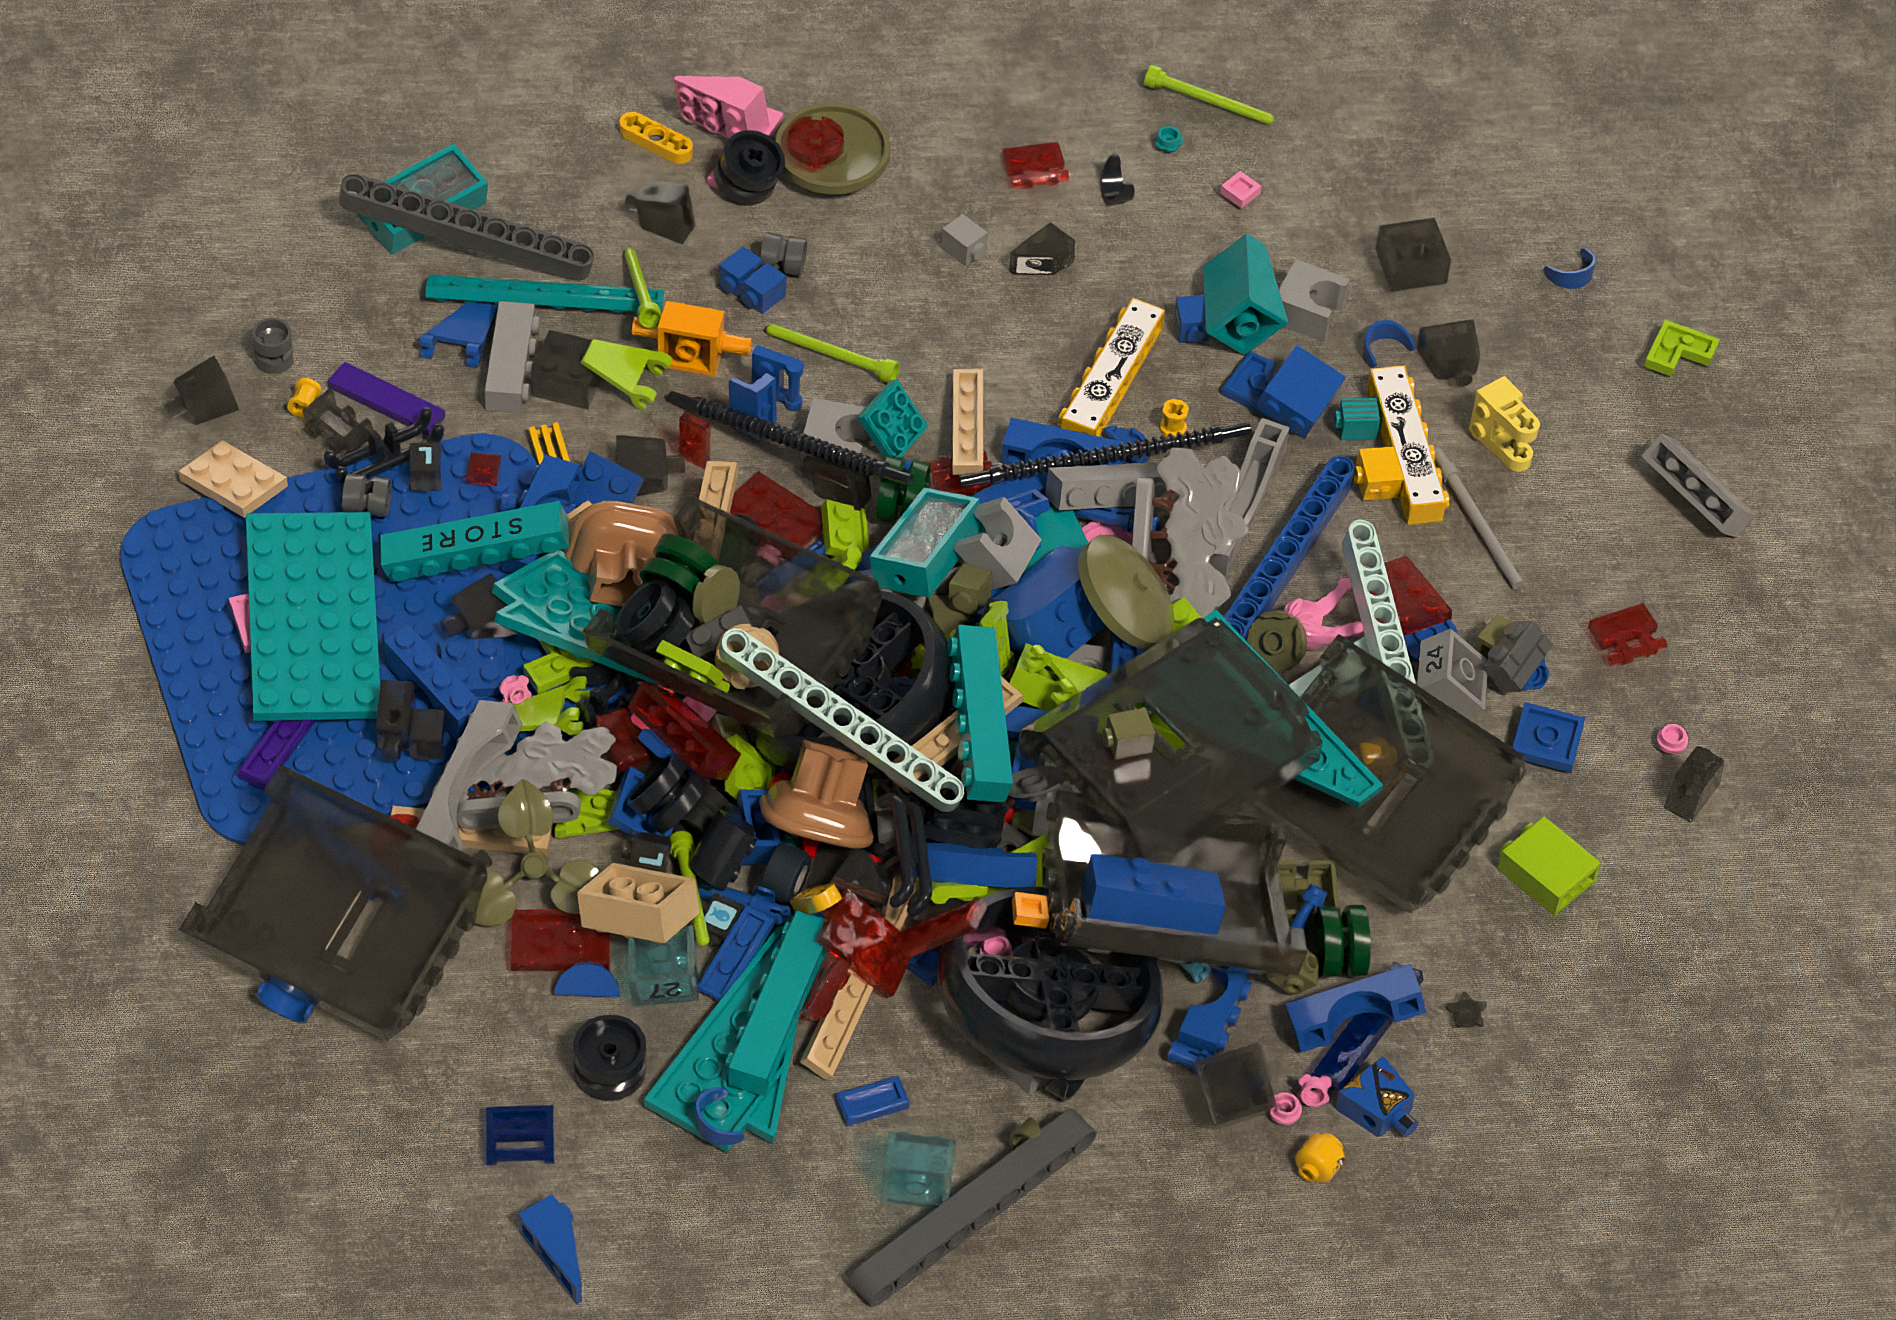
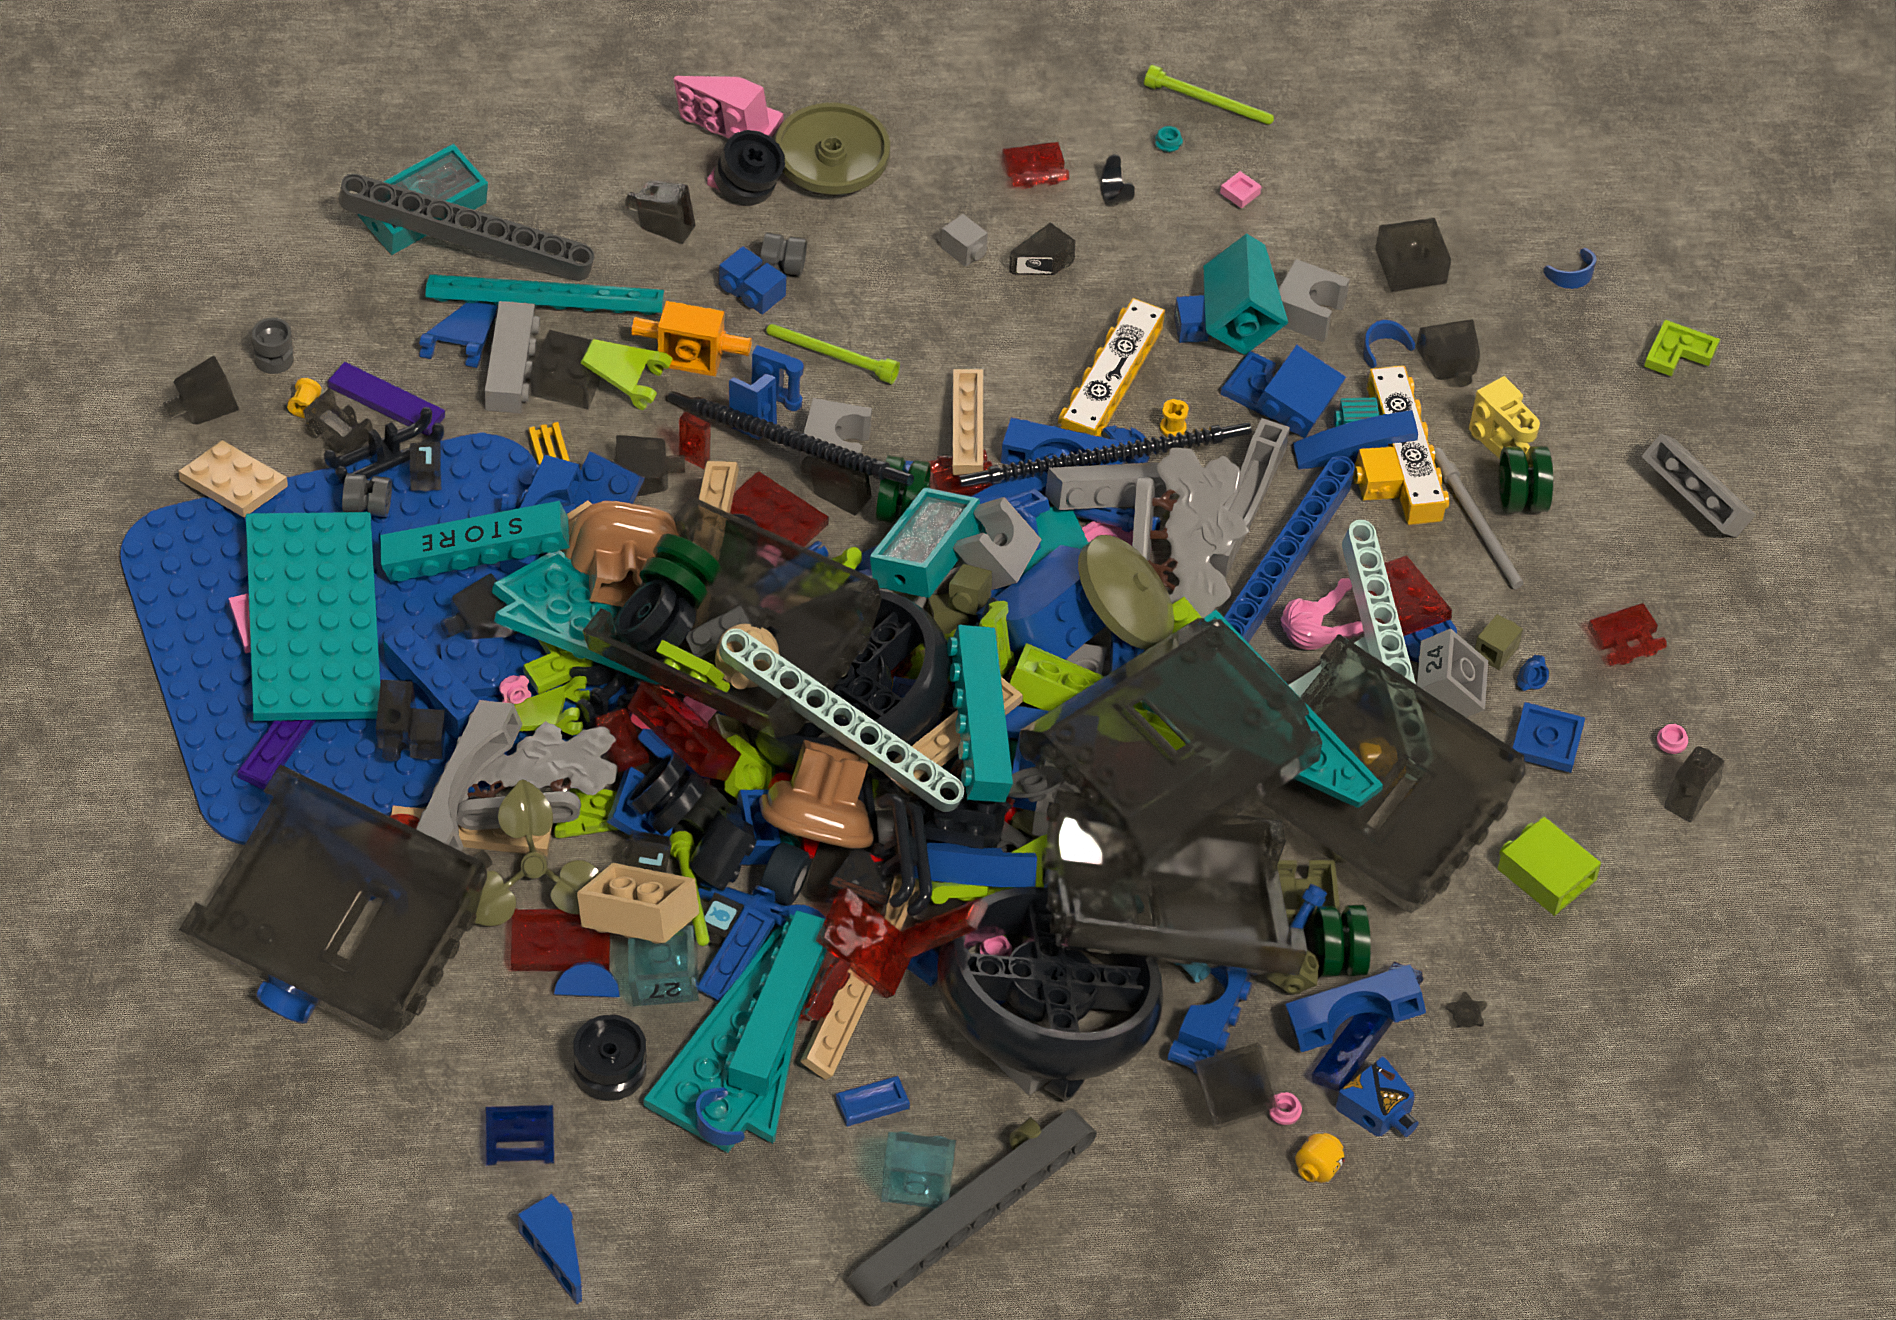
(483, 469): clear red plate -> none
(648, 311): lime piece -> none
(678, 151): yellow beam -> none
(716, 594): olive tile -> none
(812, 153): clear red plate -> none
(816, 898): yellow beam -> none
(843, 528): lime plate -> none
(893, 420): teal tile -> none
(1030, 910): light orange plate -> none
(1073, 675): lime flag -> none
(1129, 733): olive brick -> none
(1152, 894): blue brick -> none
(1278, 639): olive tile -> none
(1314, 1097): bright pink plate -> none
(1356, 435): none -> blue slope
(1517, 655): dark grey brick -> none
(1525, 479): none -> dark green wheel

